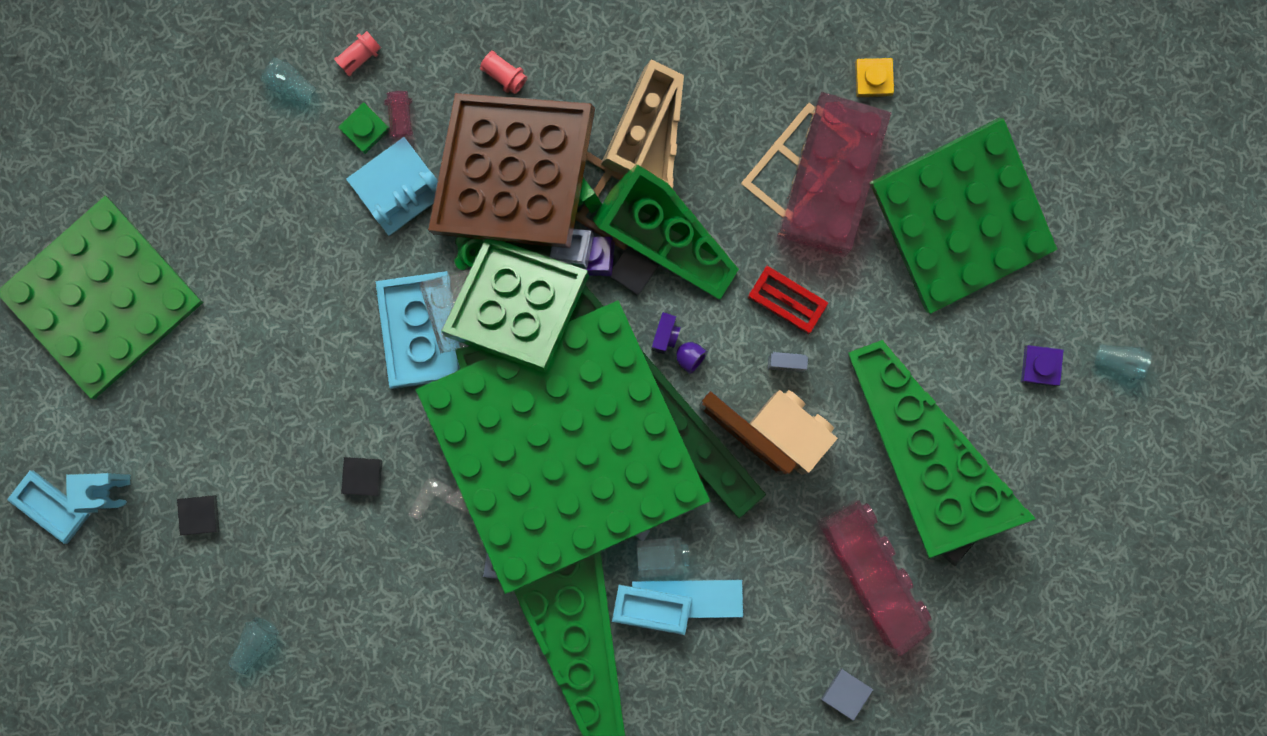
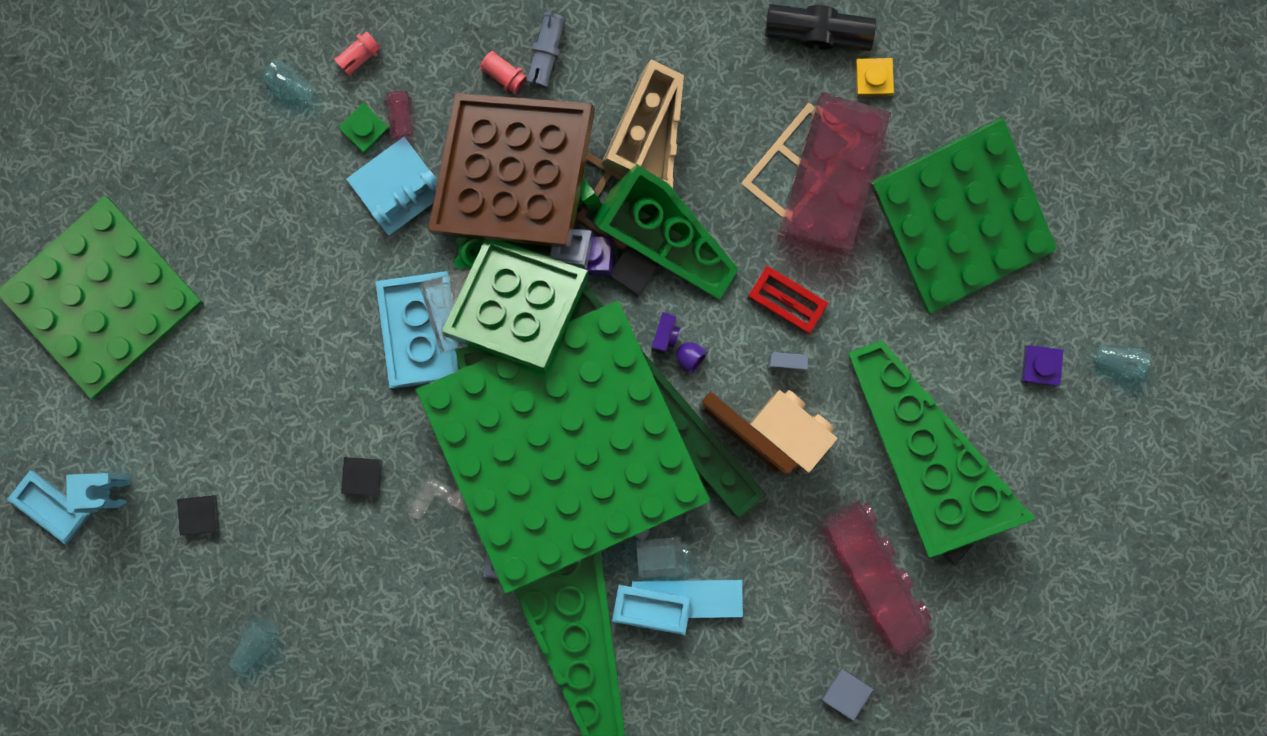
(546, 50): none -> sand blue pin
(820, 26): none -> black piece

